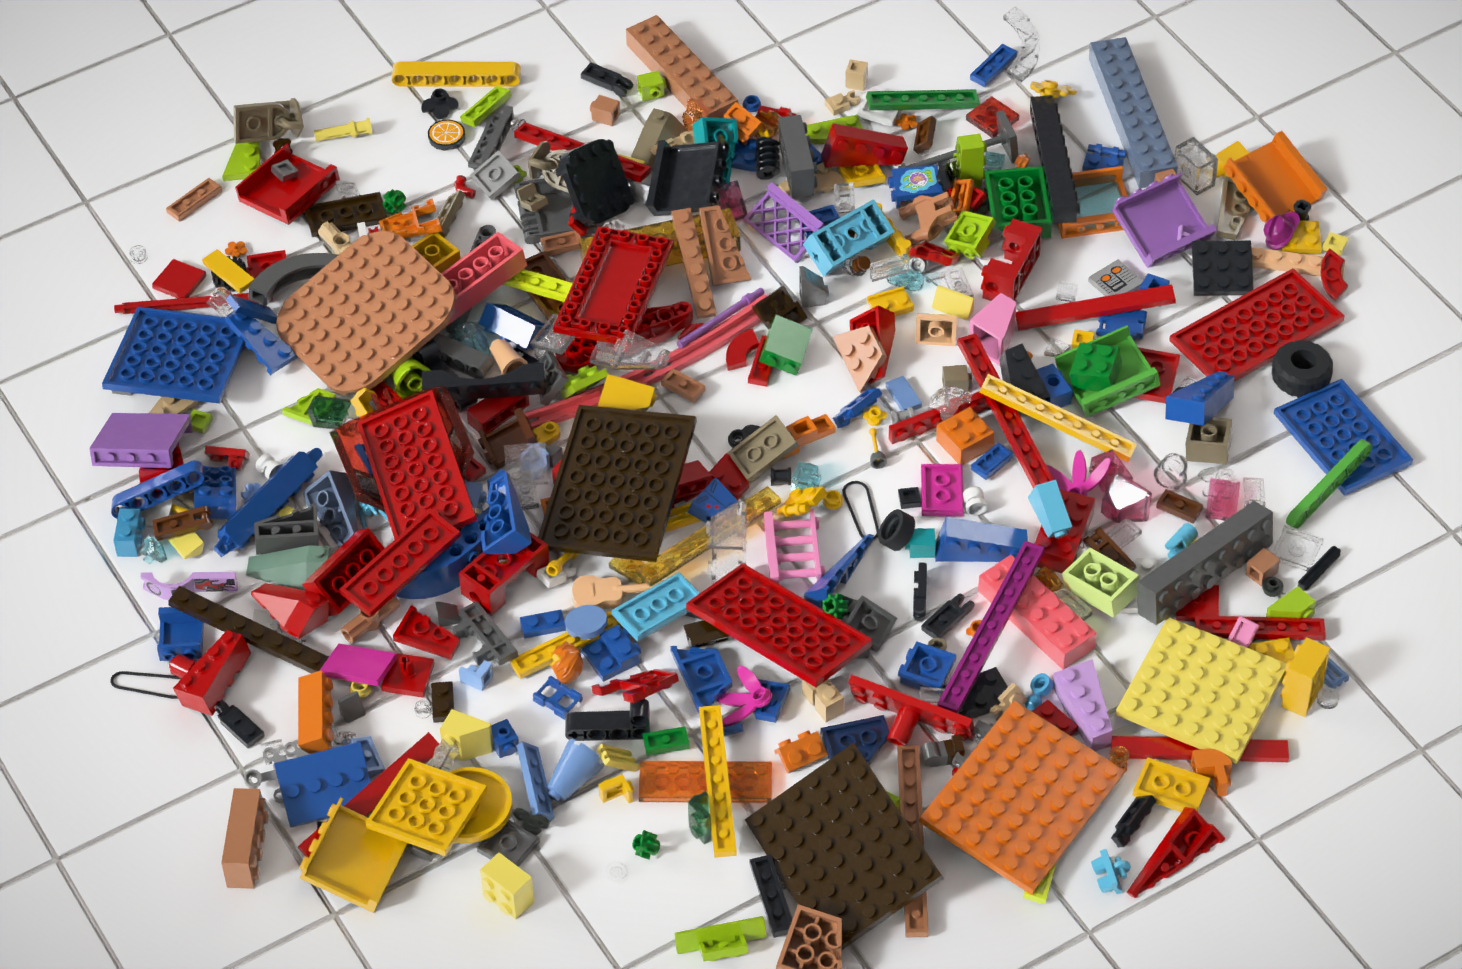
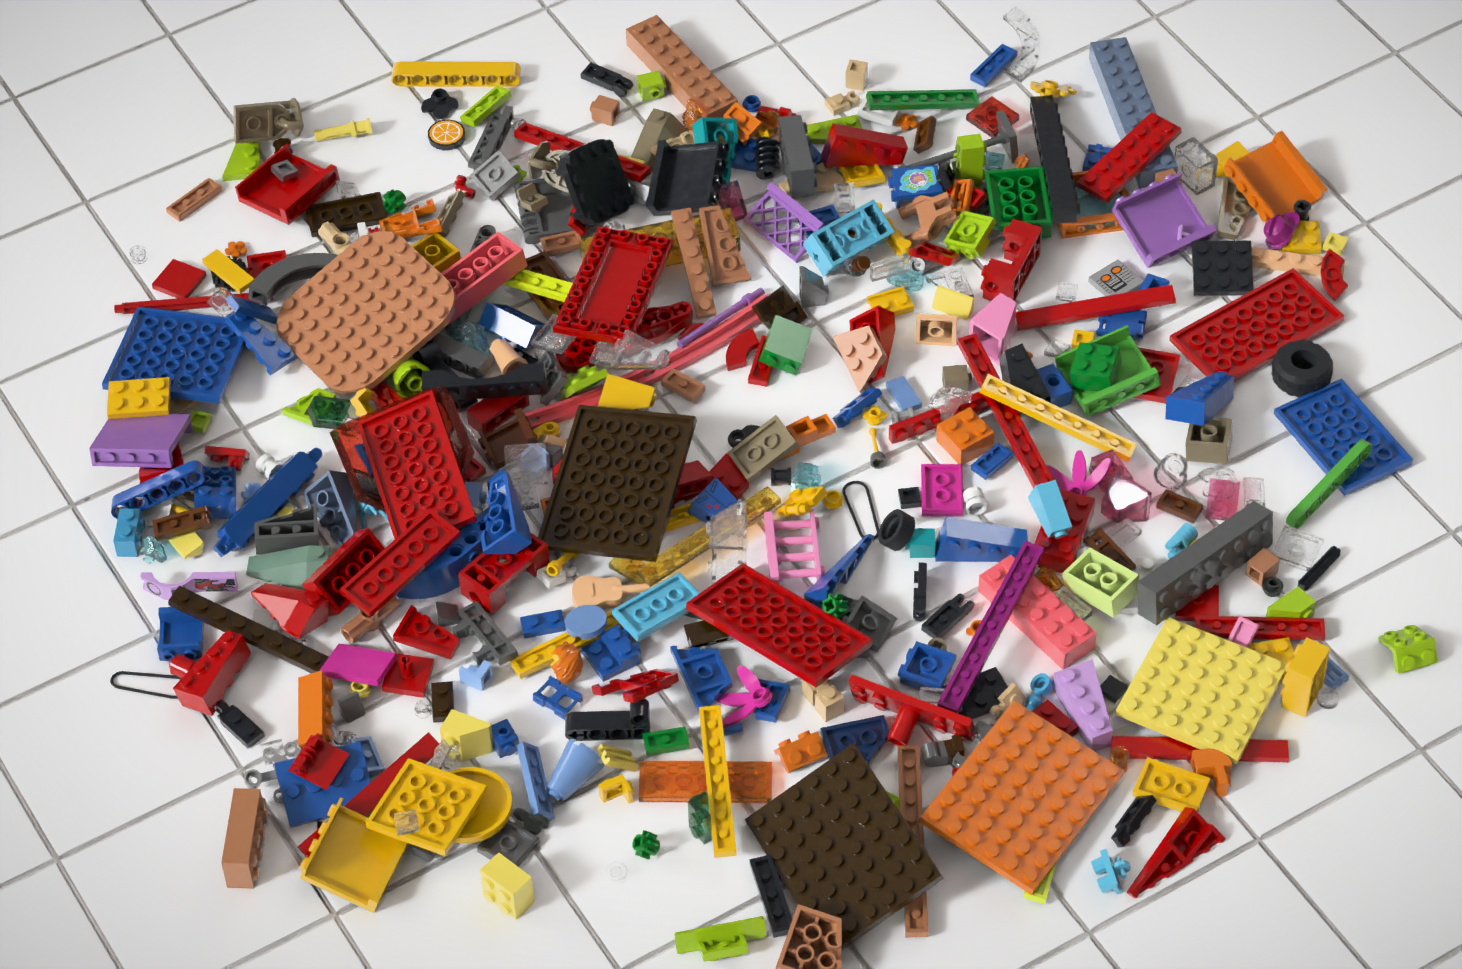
(138, 398): none -> yellow plate
(318, 761): none -> red hinge
(406, 822): none -> clear tile
(552, 440): none -> tan plate
(1113, 688): none -> black tile
(1129, 157): none -> red plate
(1410, 648): none -> lime bracket

